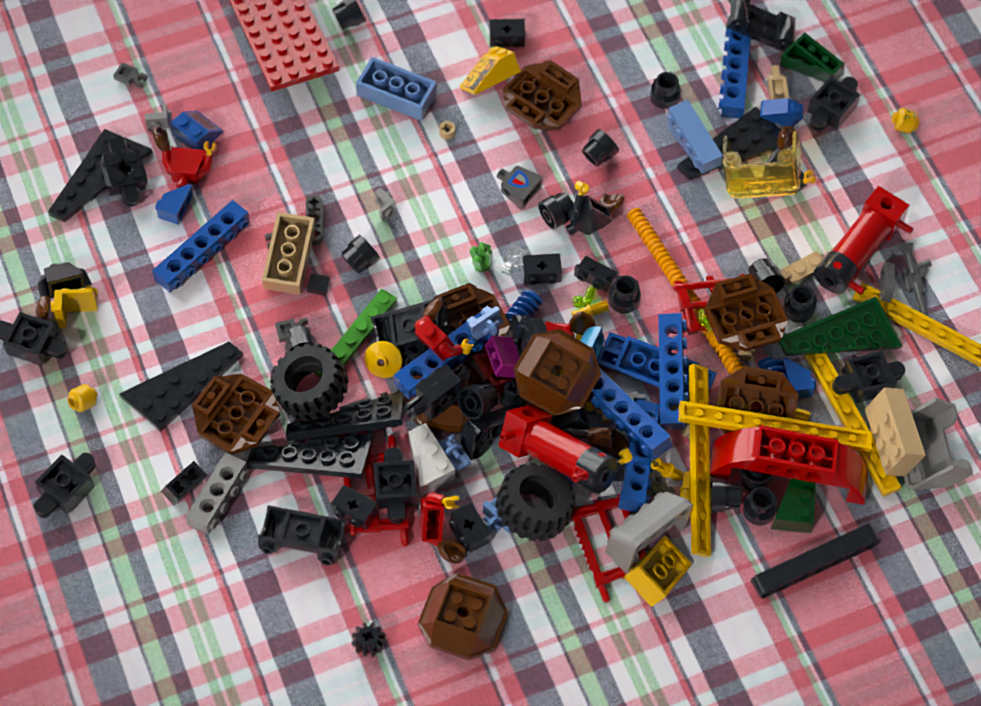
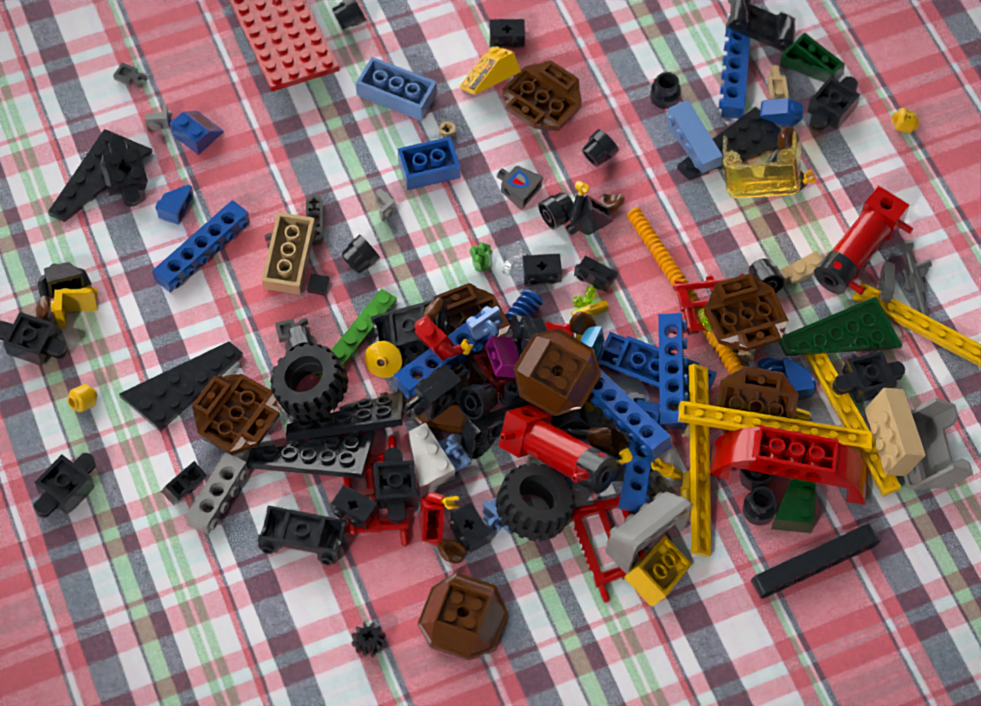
(183, 163): red torso -> none
(428, 163): none -> blue brick
(624, 294): black piece -> none
(724, 496): black piece -> none
(800, 304): black piece -> none

